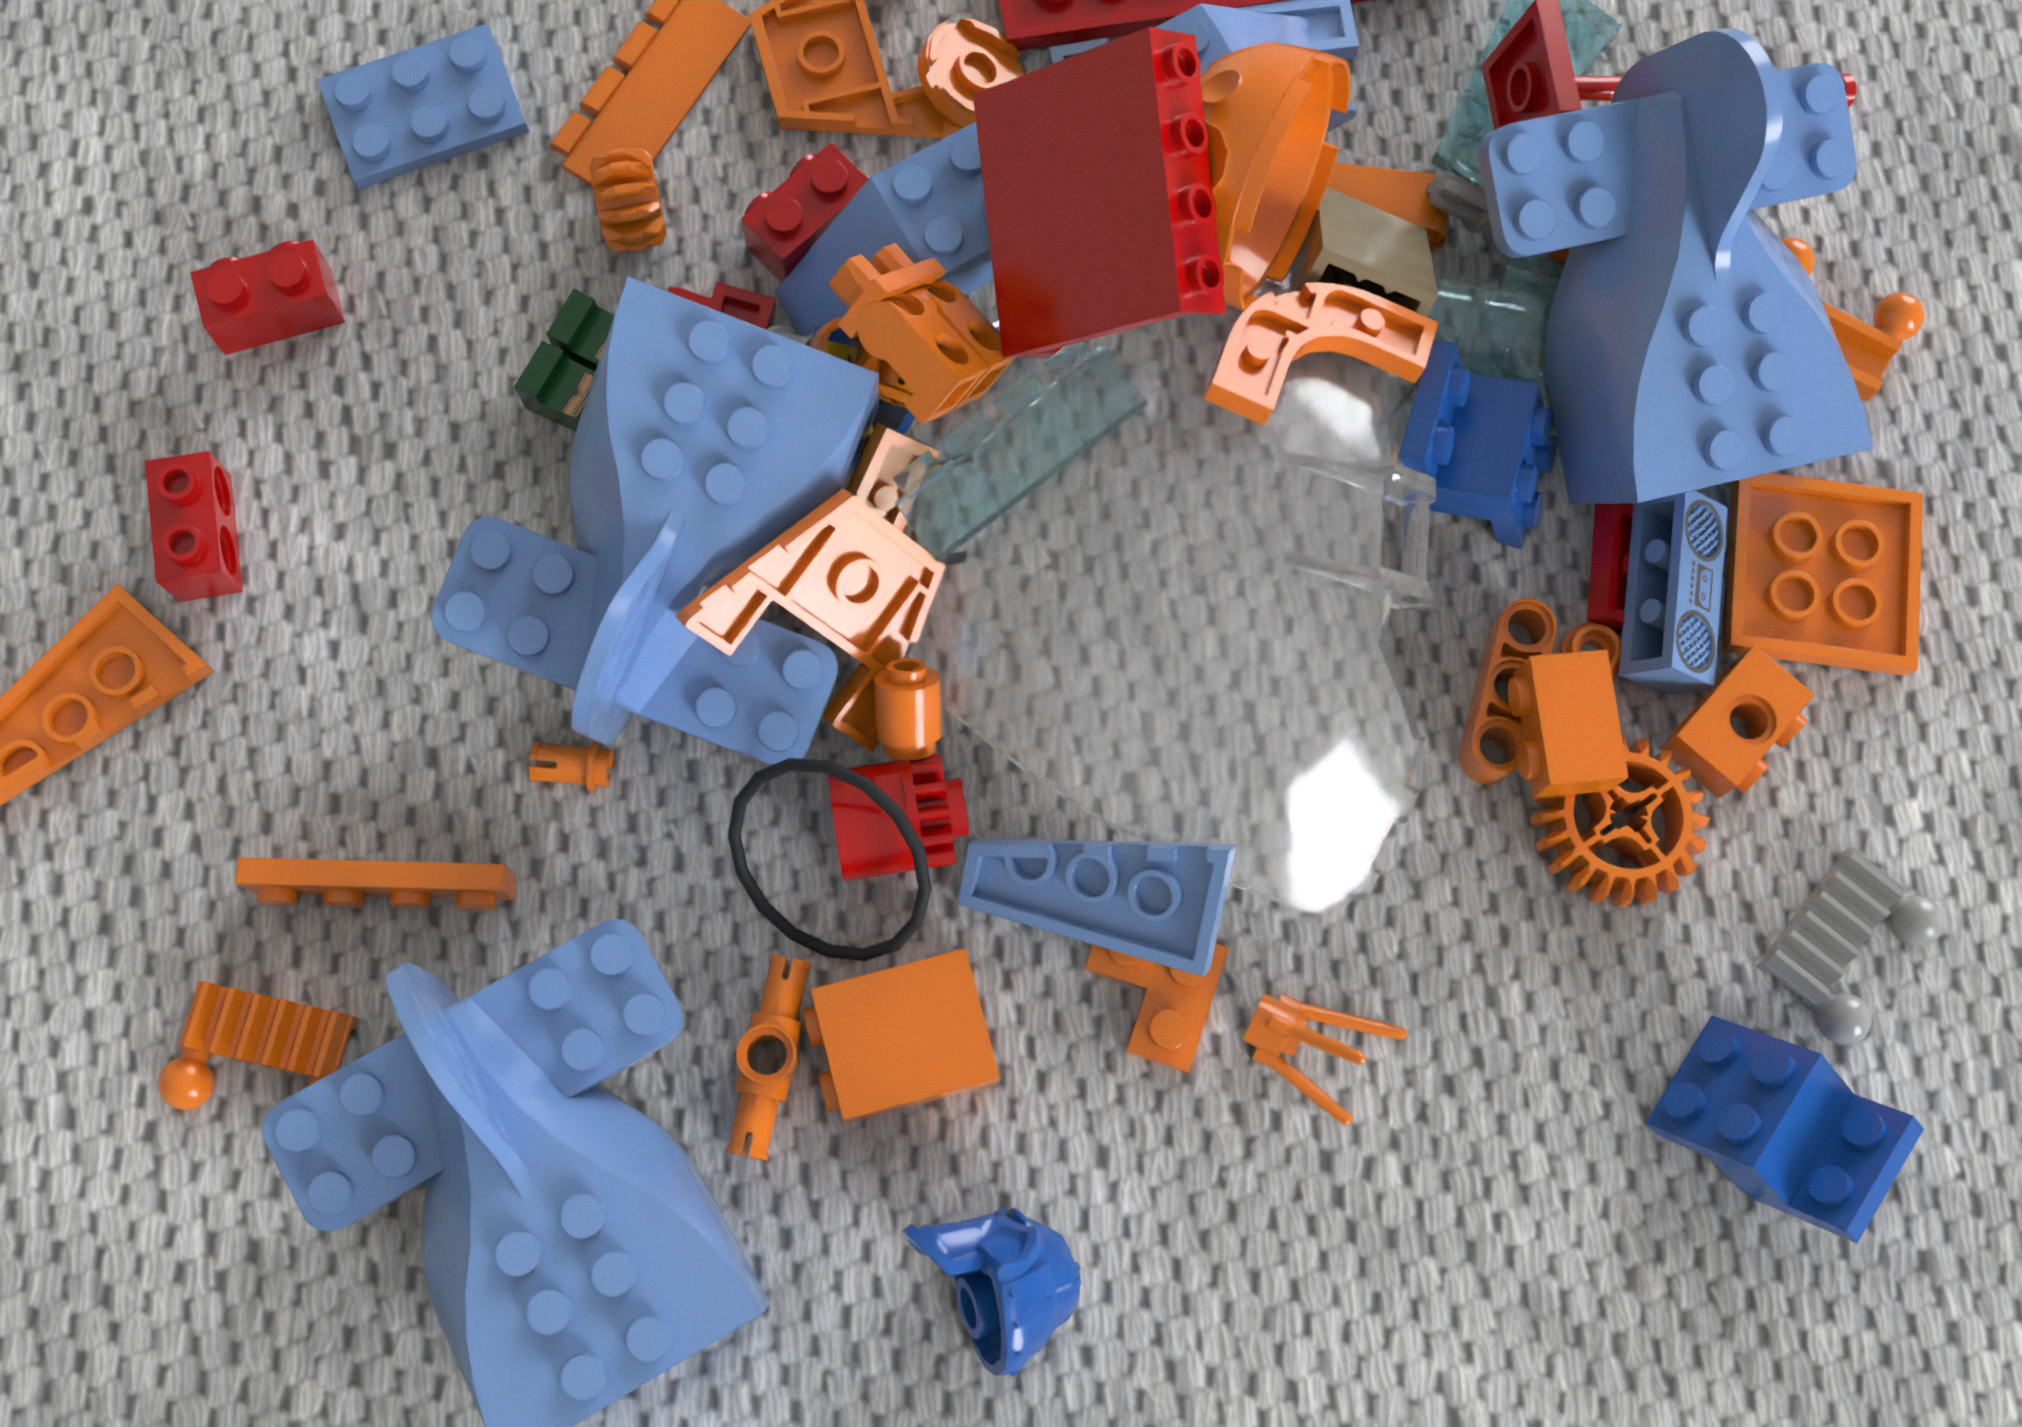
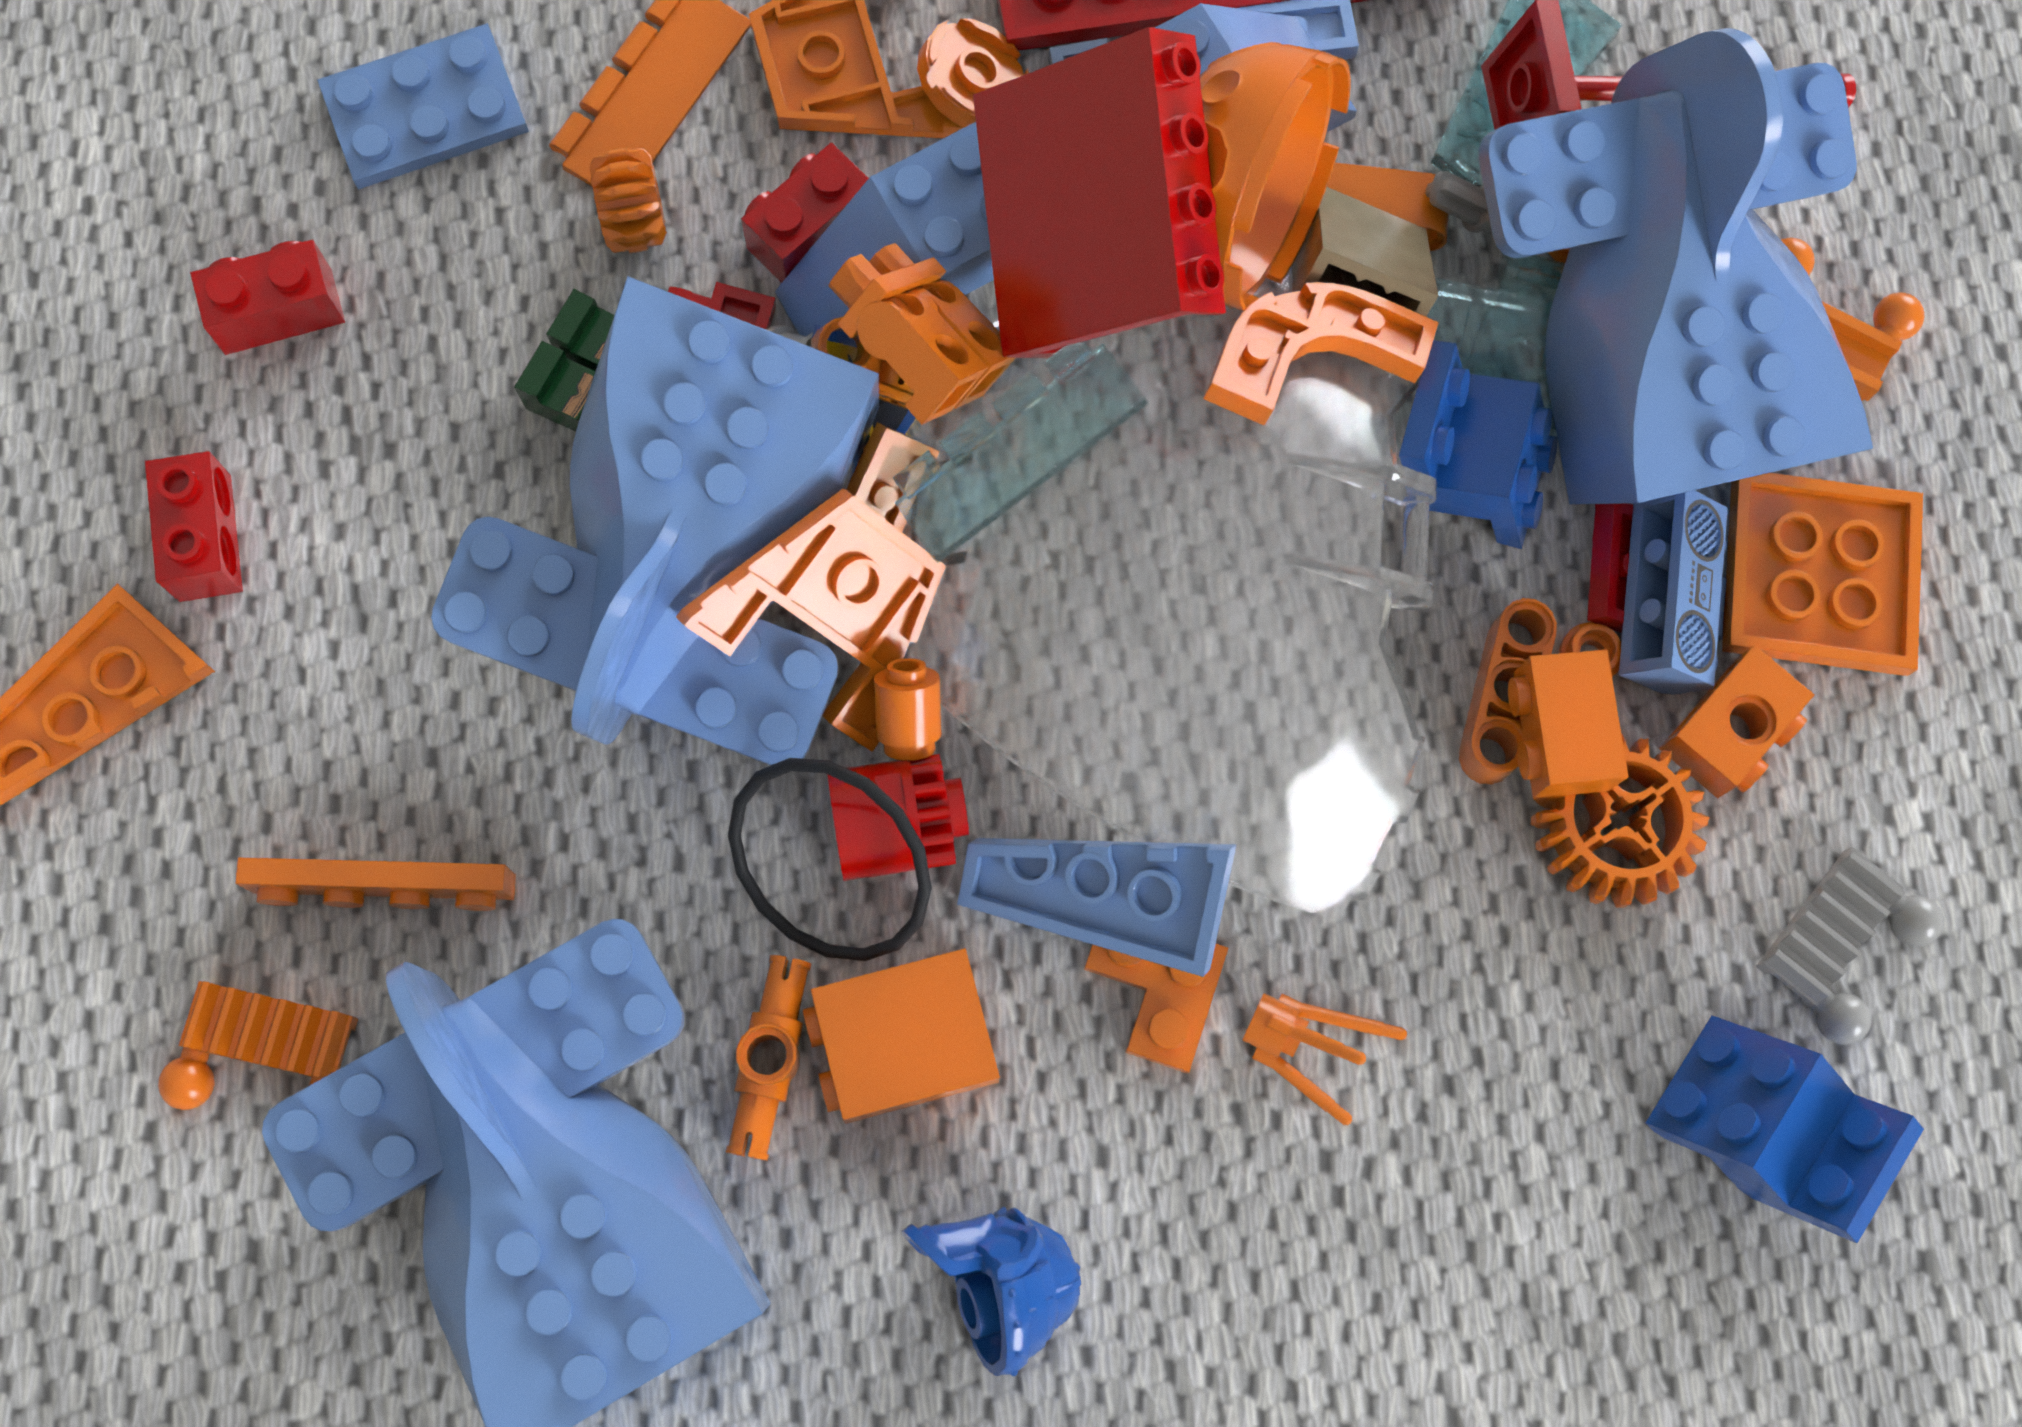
(574, 764): orange pin -> none

